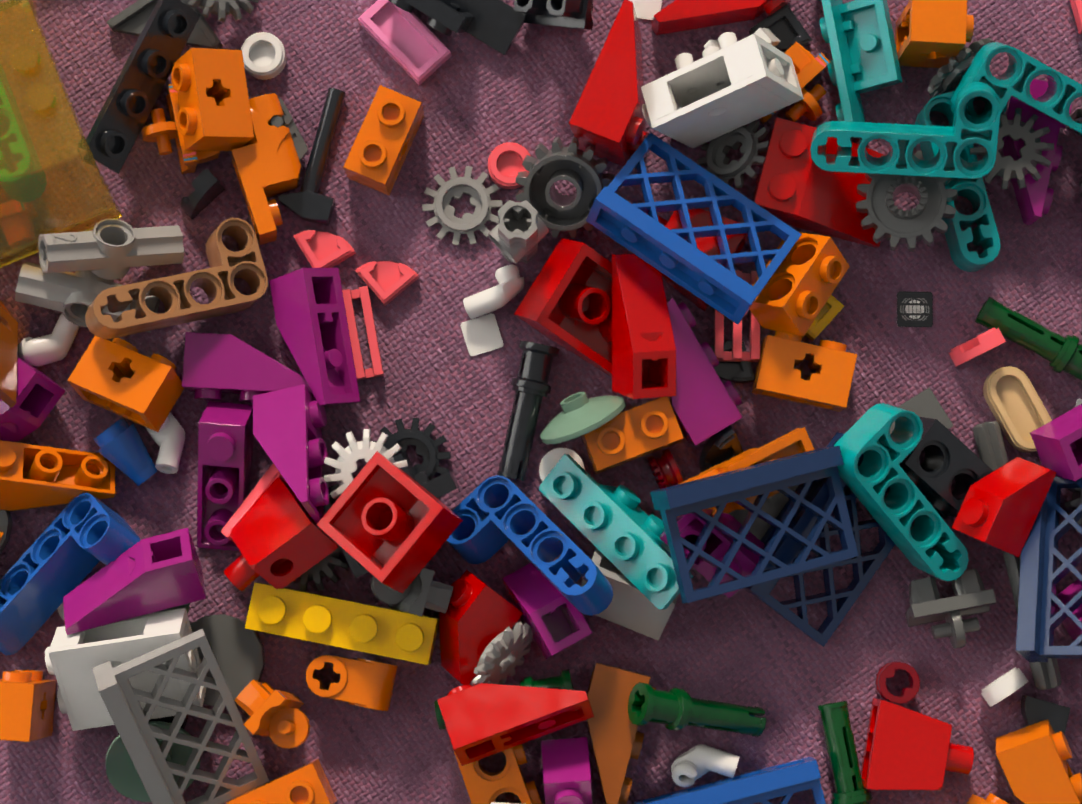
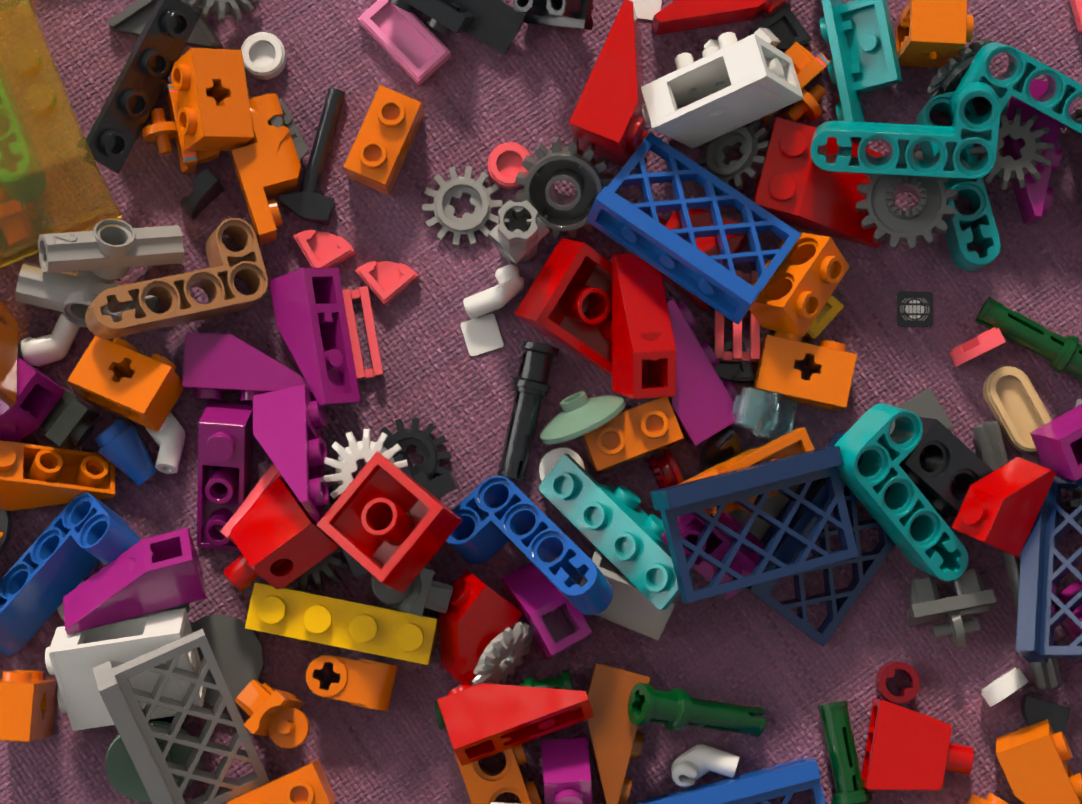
(69, 421): none -> pearl dark grey bracket
(765, 412): none -> clear light blue plate

